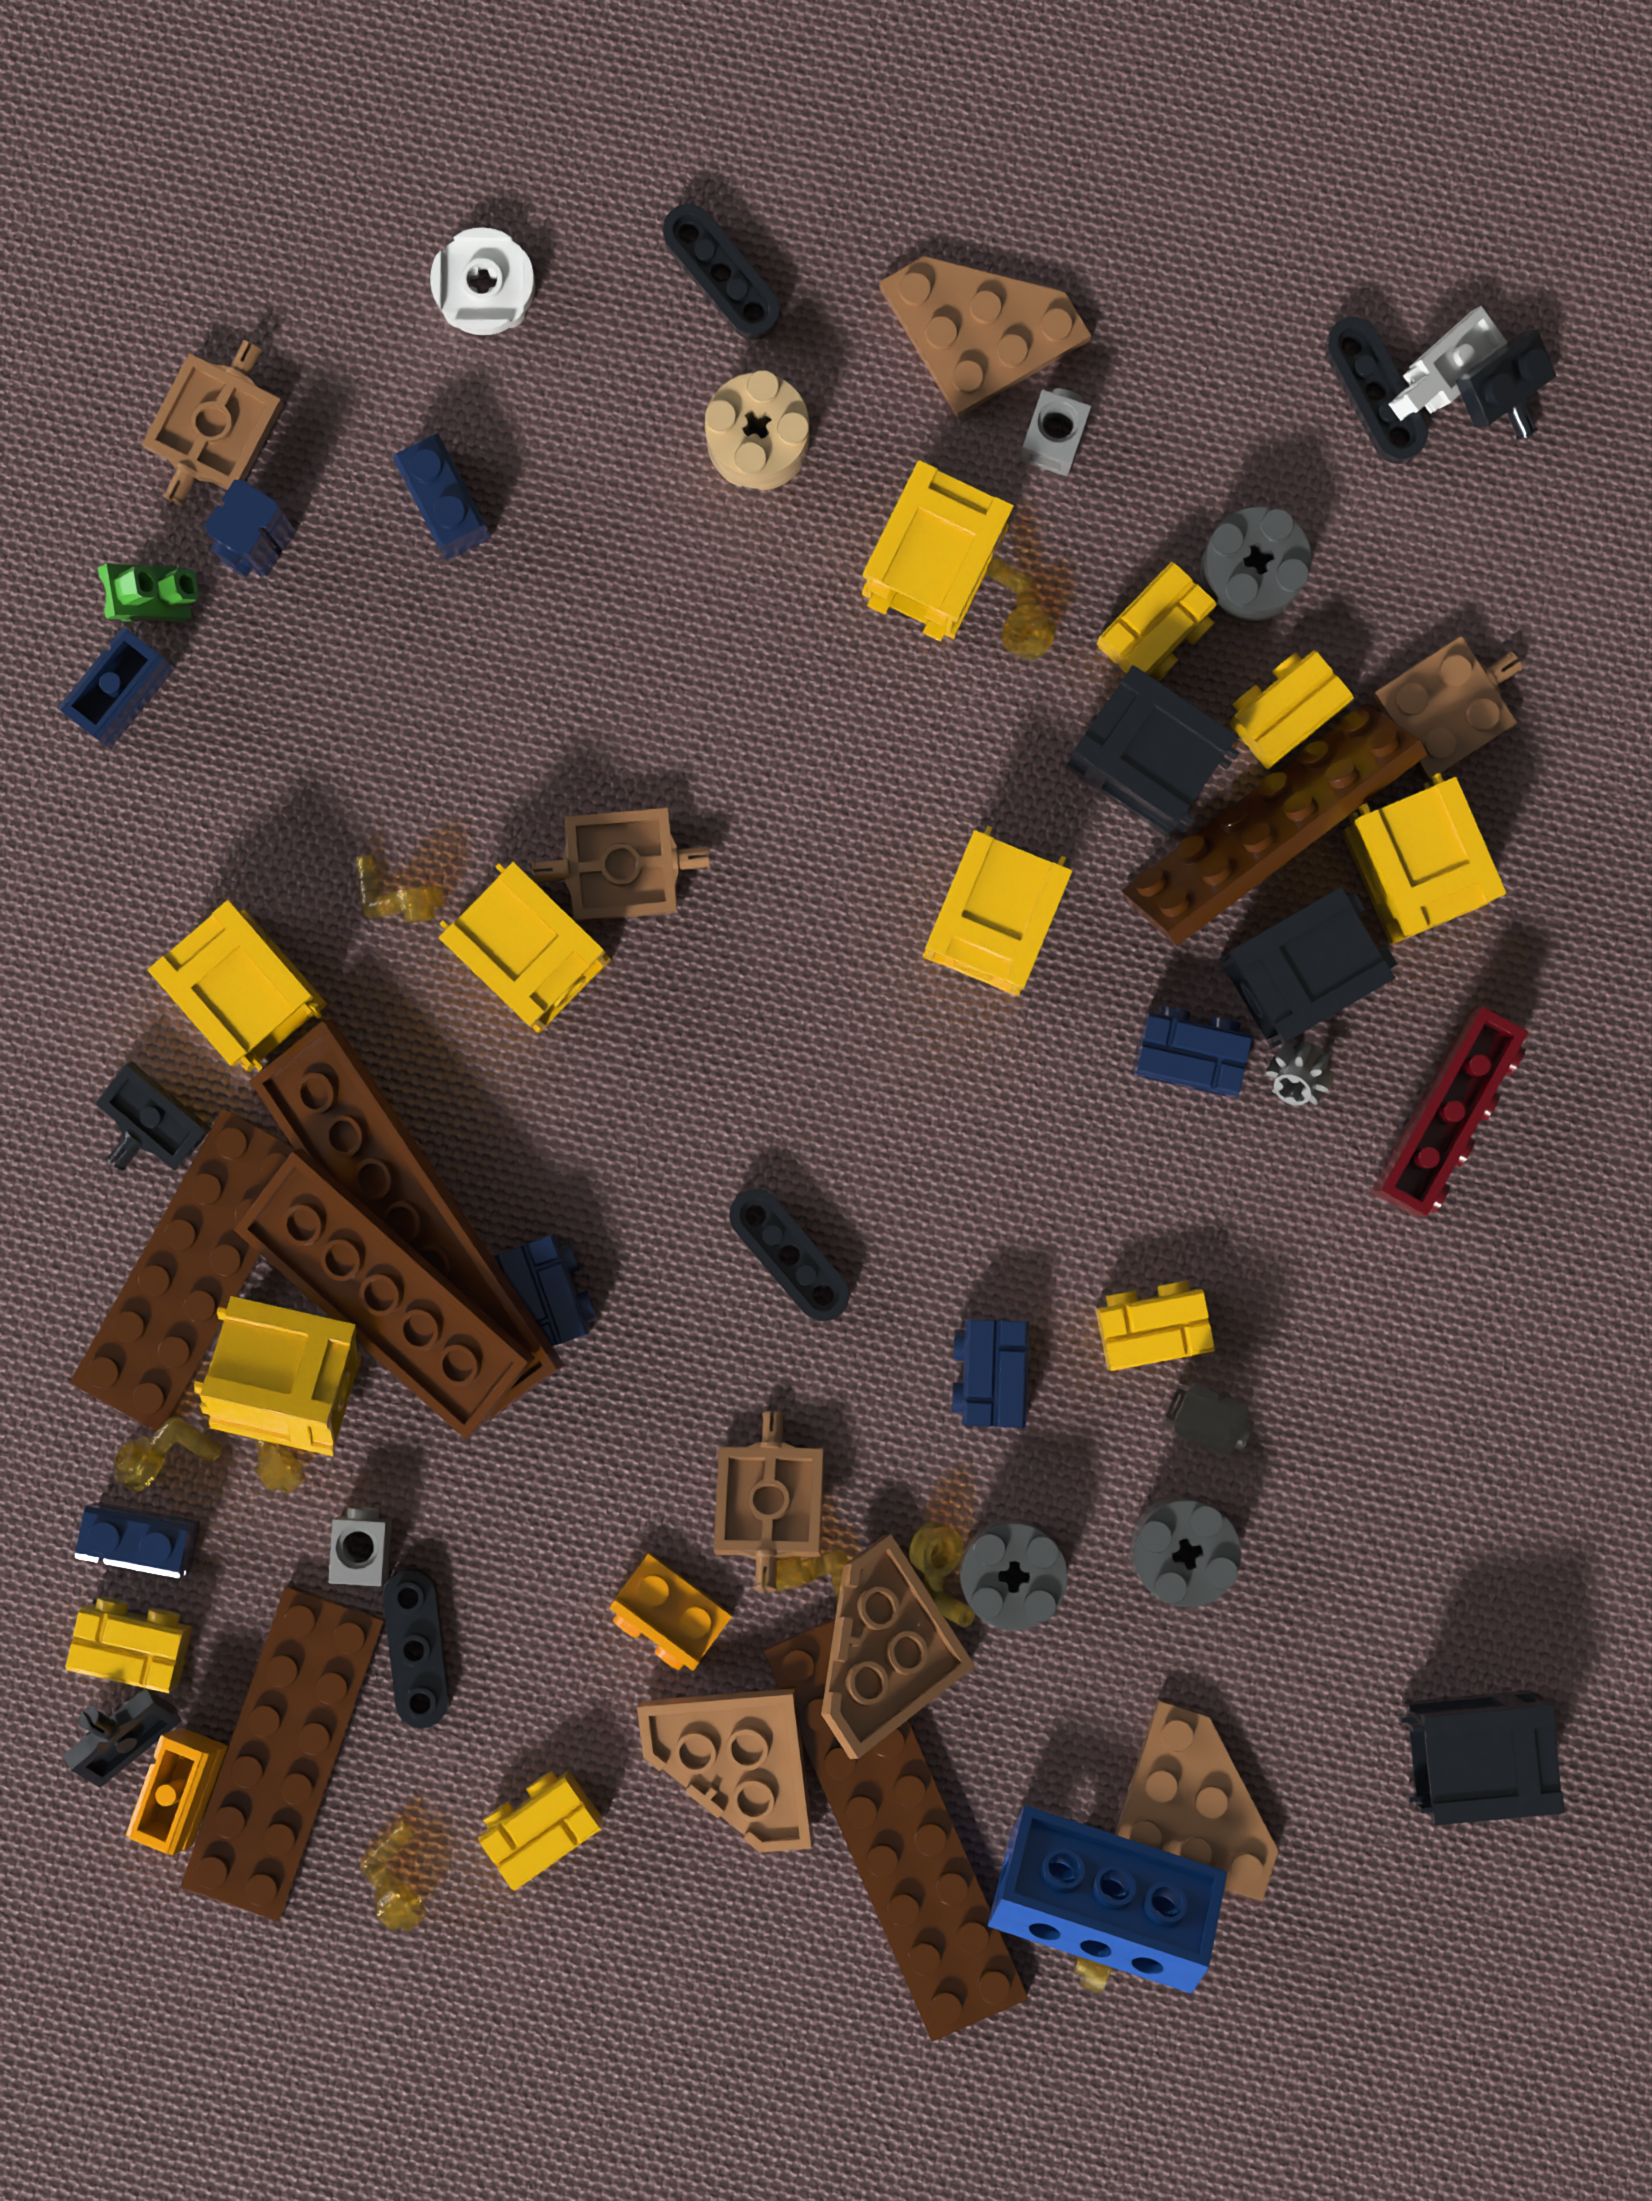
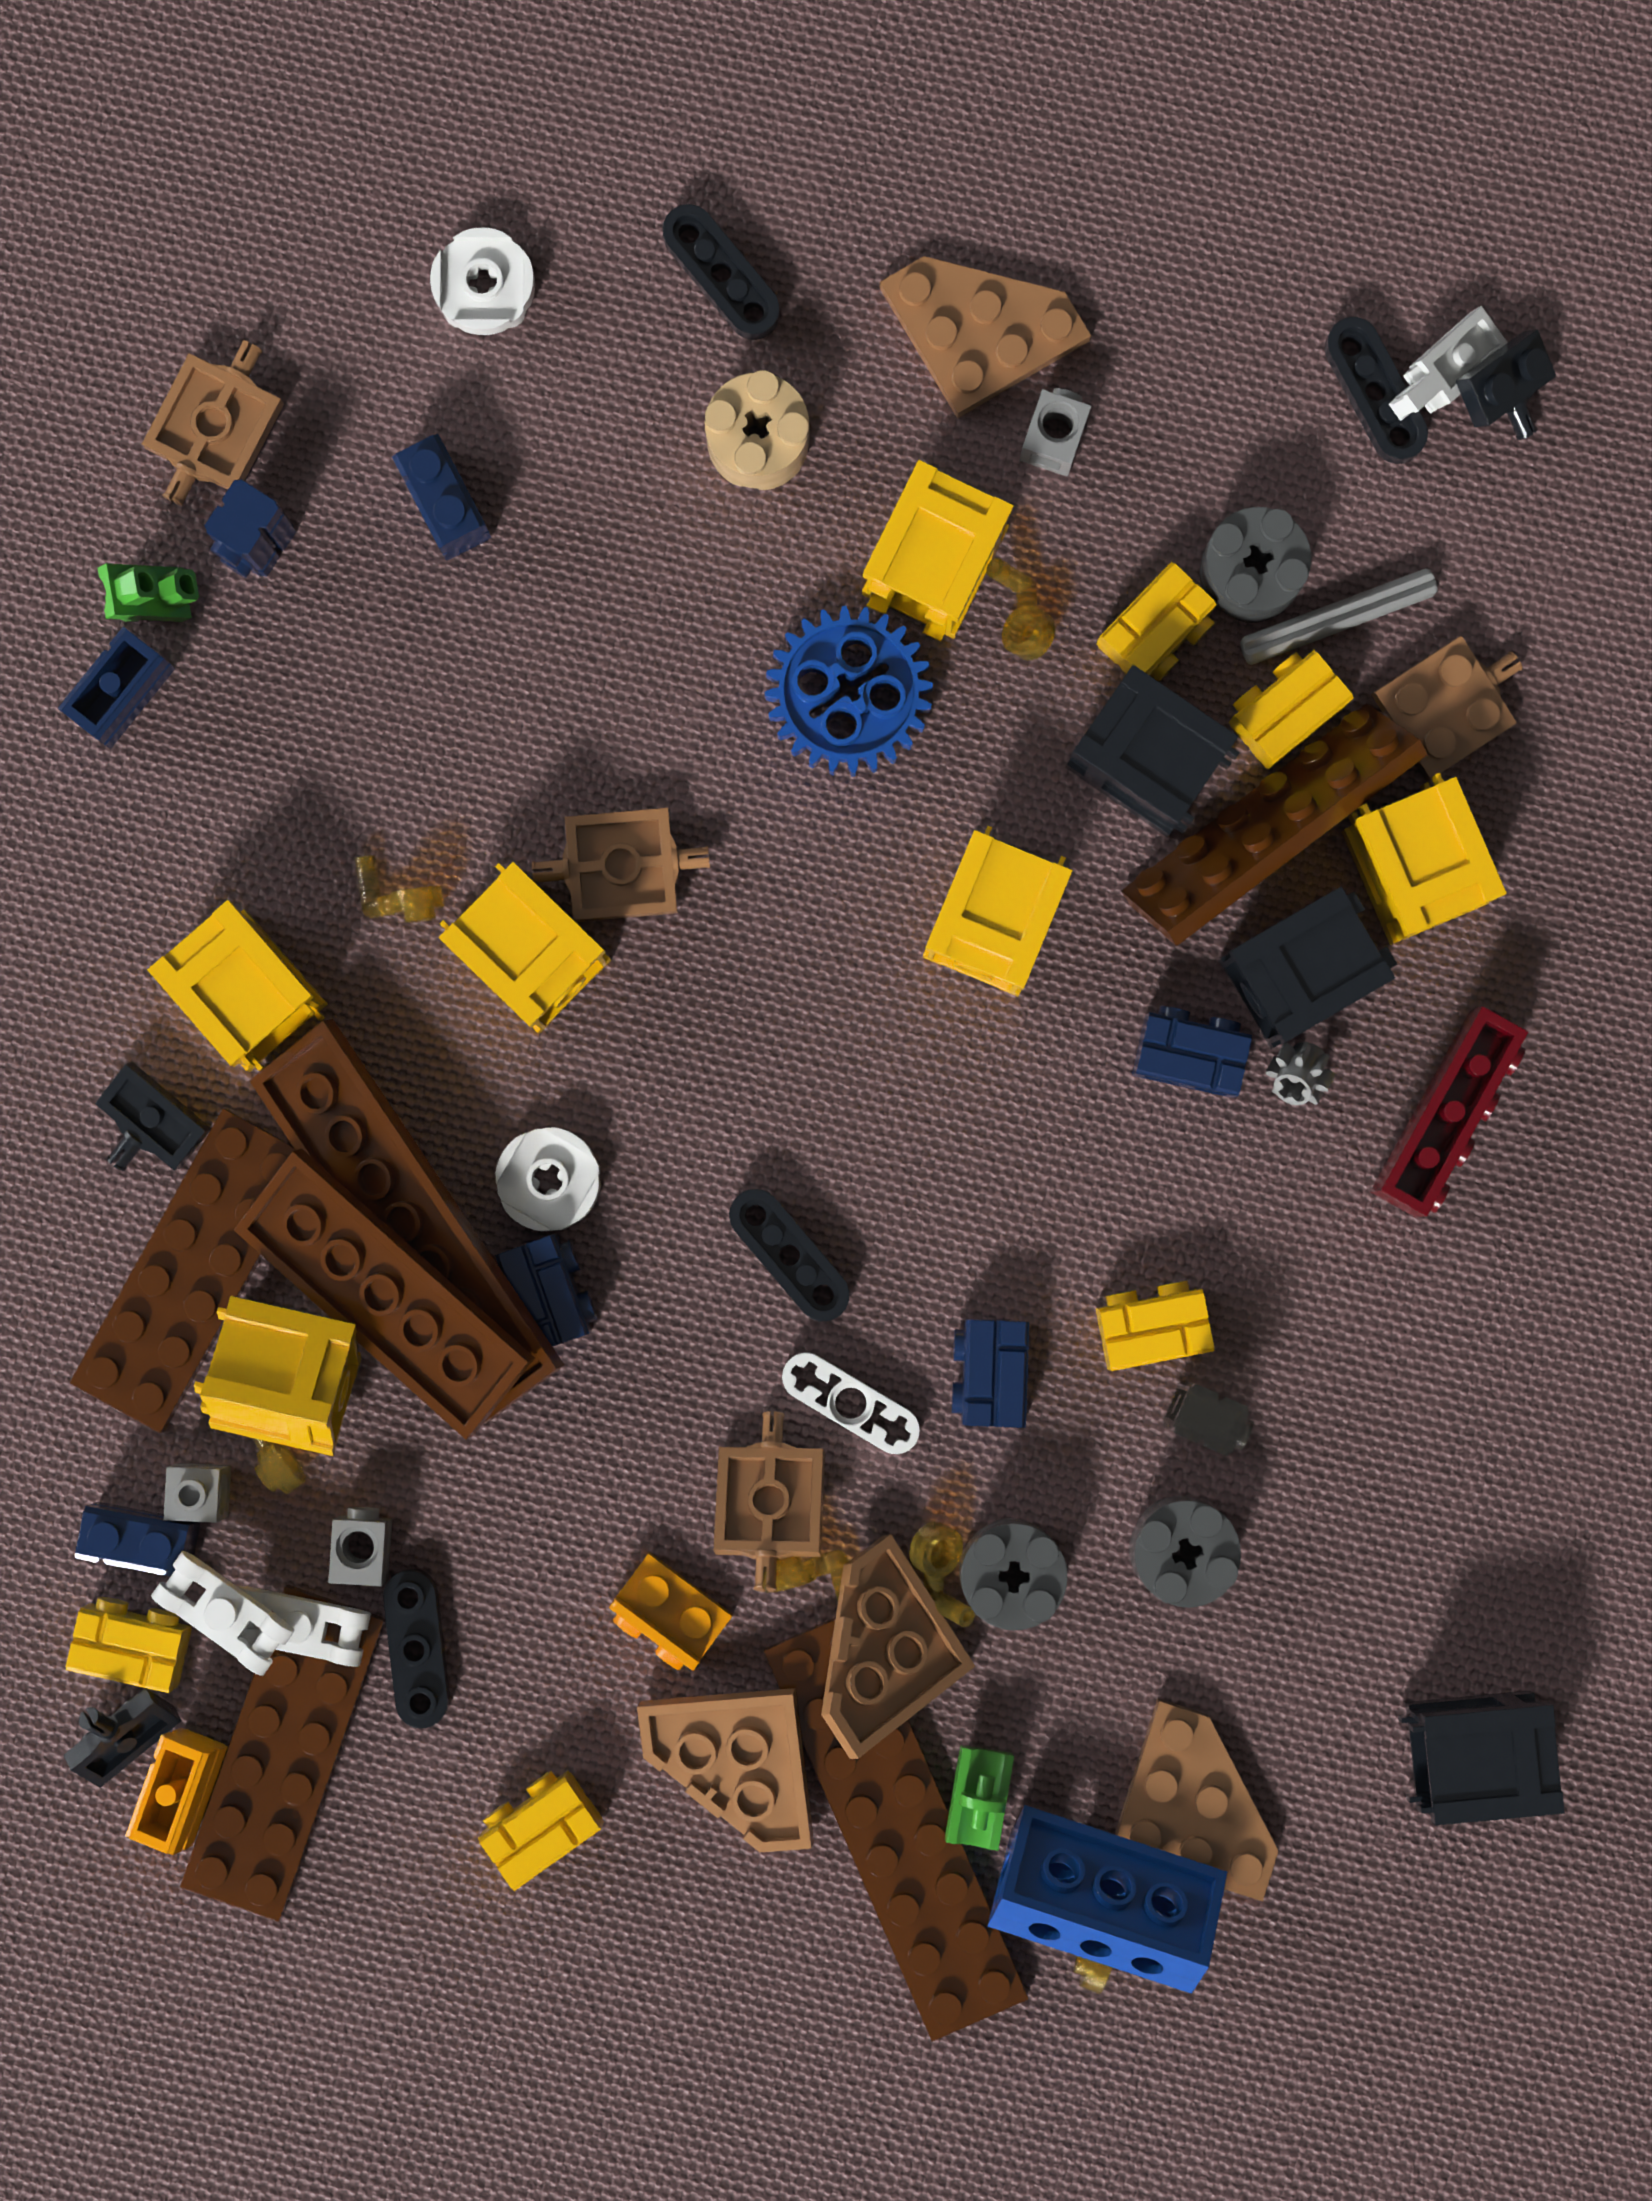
(142, 1459): clear yellow plate -> none
(197, 1492): none -> light grey brick
(223, 1612): none -> white plate
(310, 1624): none -> white plate
(396, 1901): clear yellow plate -> none
(519, 1187): none -> white plate
(821, 652): none -> blue gear
(890, 1412): none -> white beam
(979, 1797): none -> bright green hips
(1338, 616): none -> light grey axle

